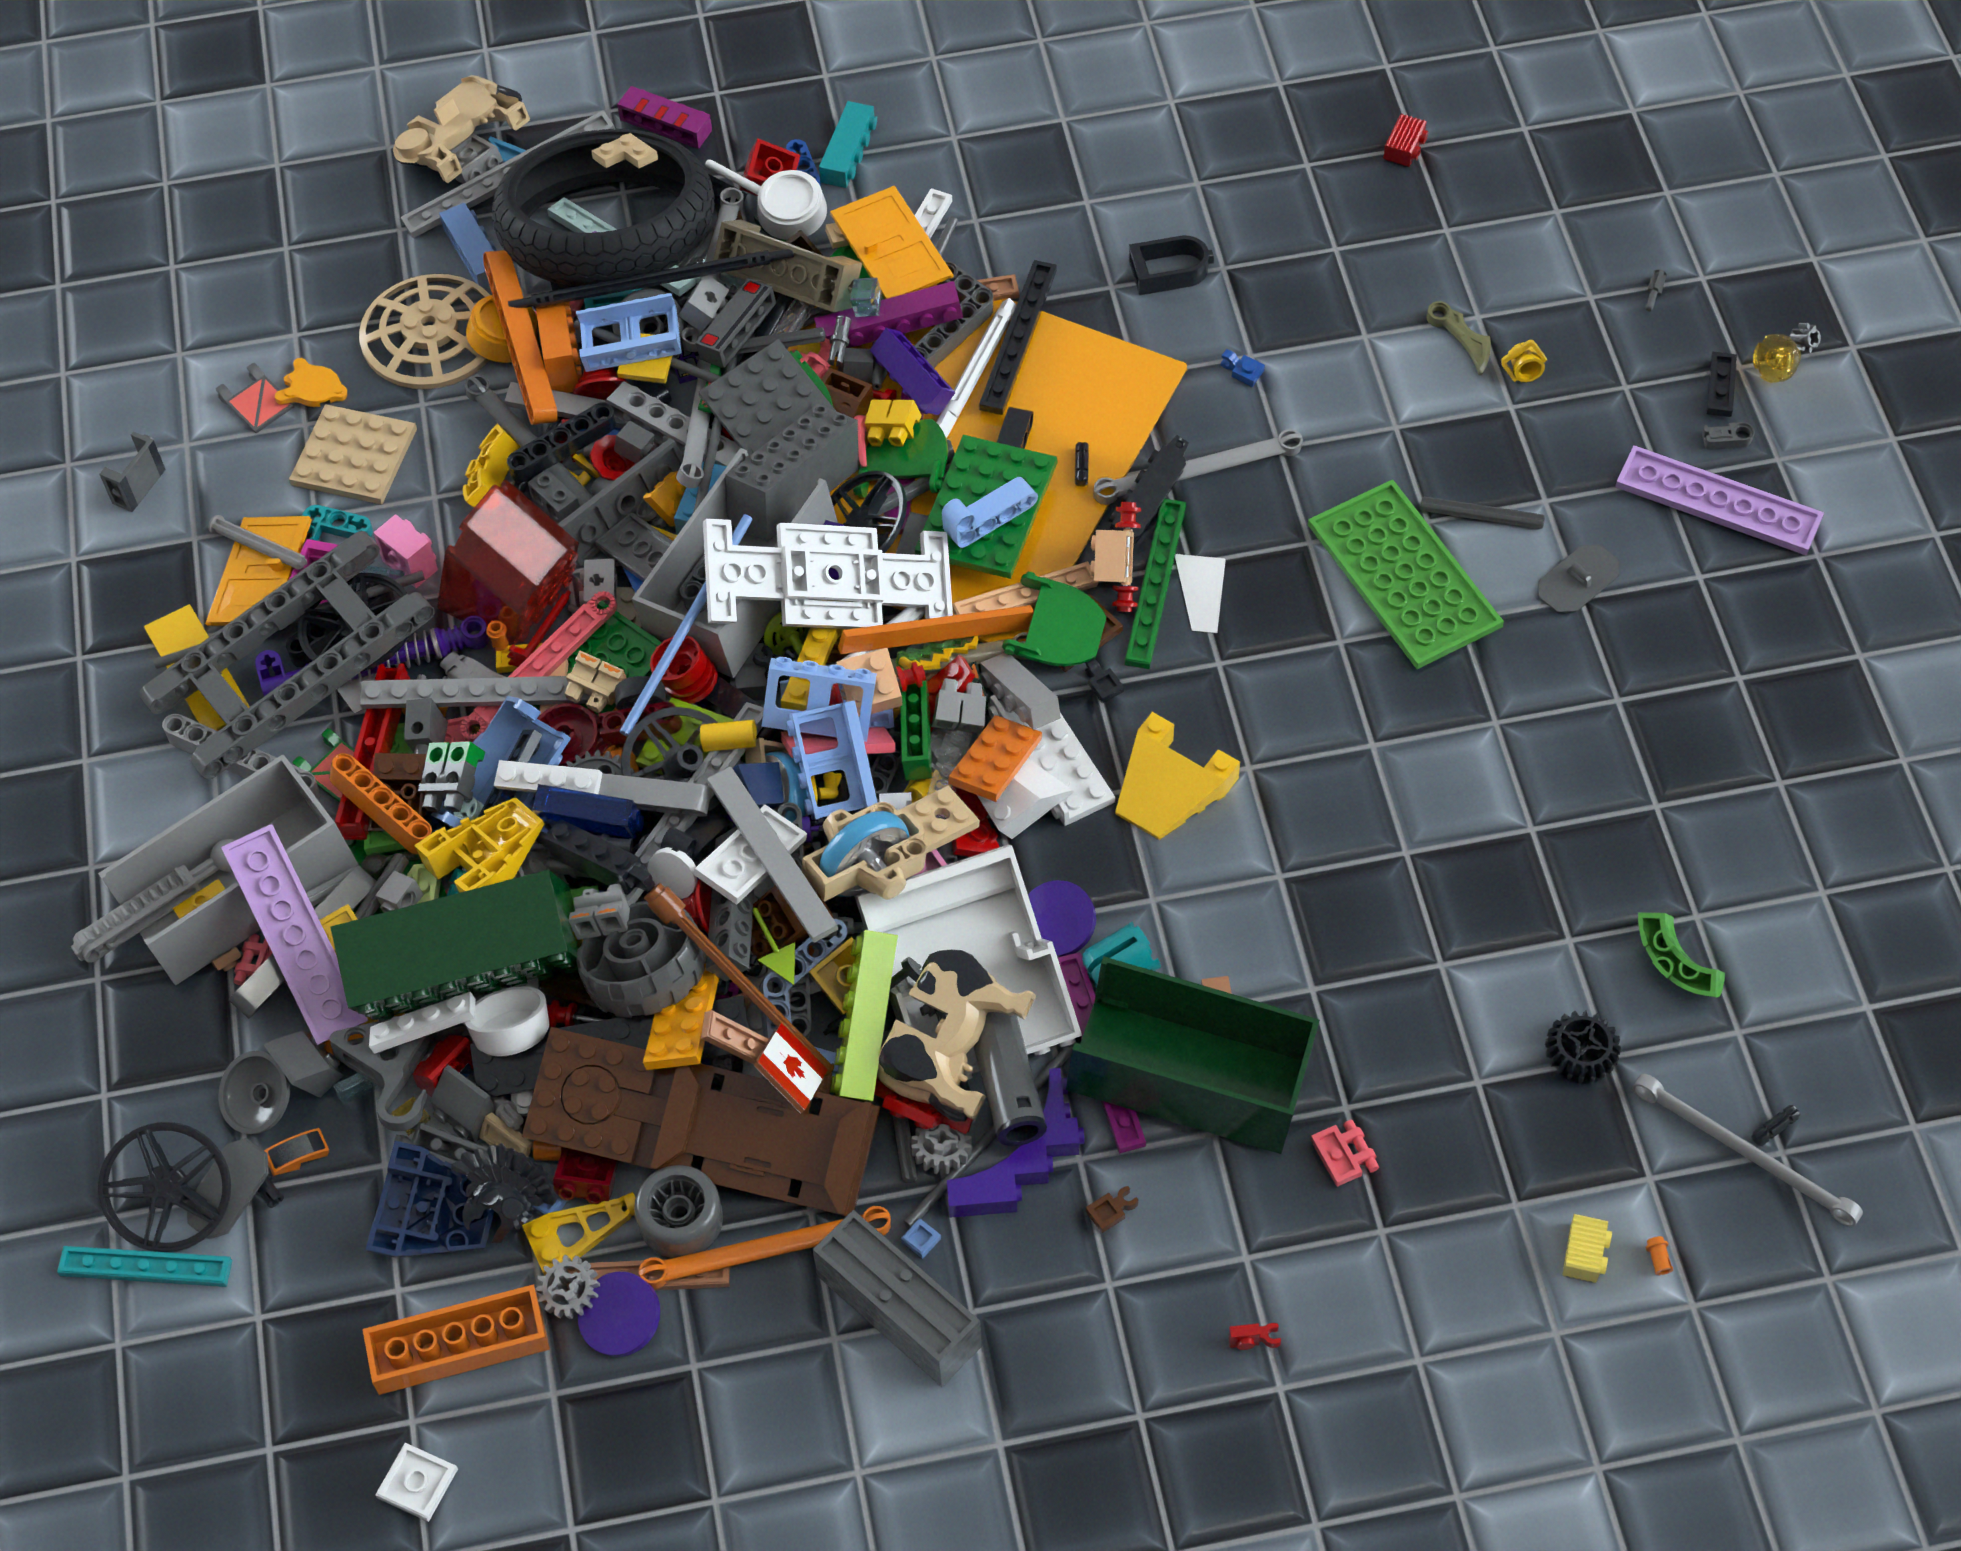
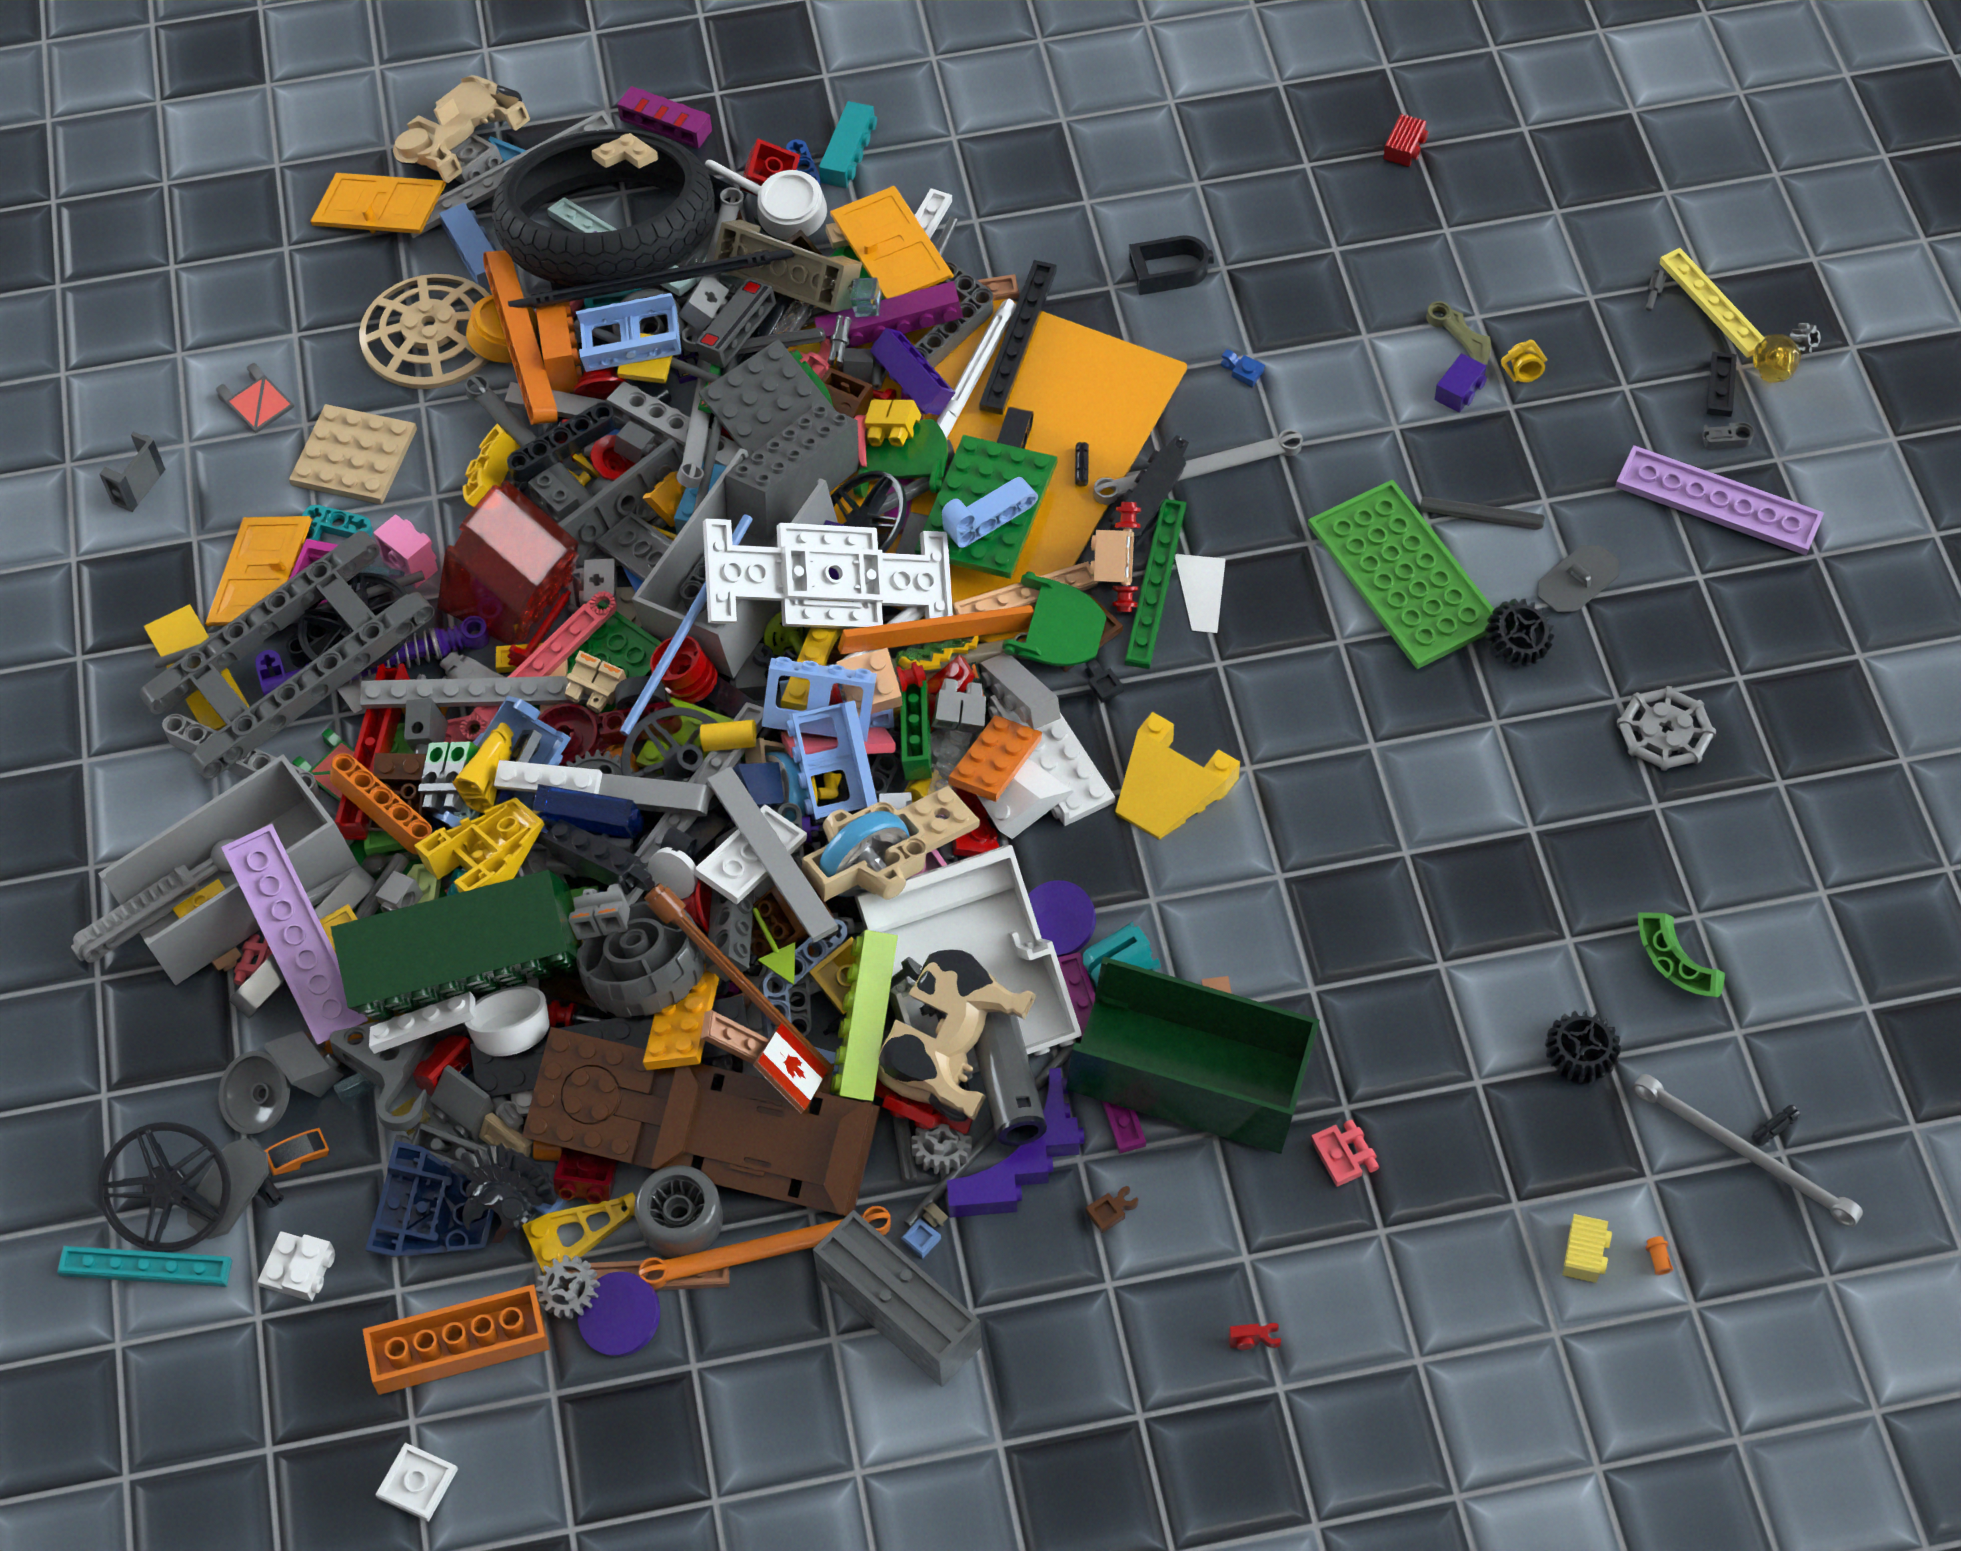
(219, 526): light grey axle -> none
(297, 1265): none -> white plate
(311, 385): light orange tile -> none
(378, 203): none -> light orange door
(477, 778): none -> yellow piece
(497, 632): orange pin -> none
(934, 1215): none -> dark tan plate
(1460, 383): none -> dark purple brick
(1519, 618): none -> black gear
(1666, 715): none -> light grey plate
(1712, 301): none -> light yellow plate

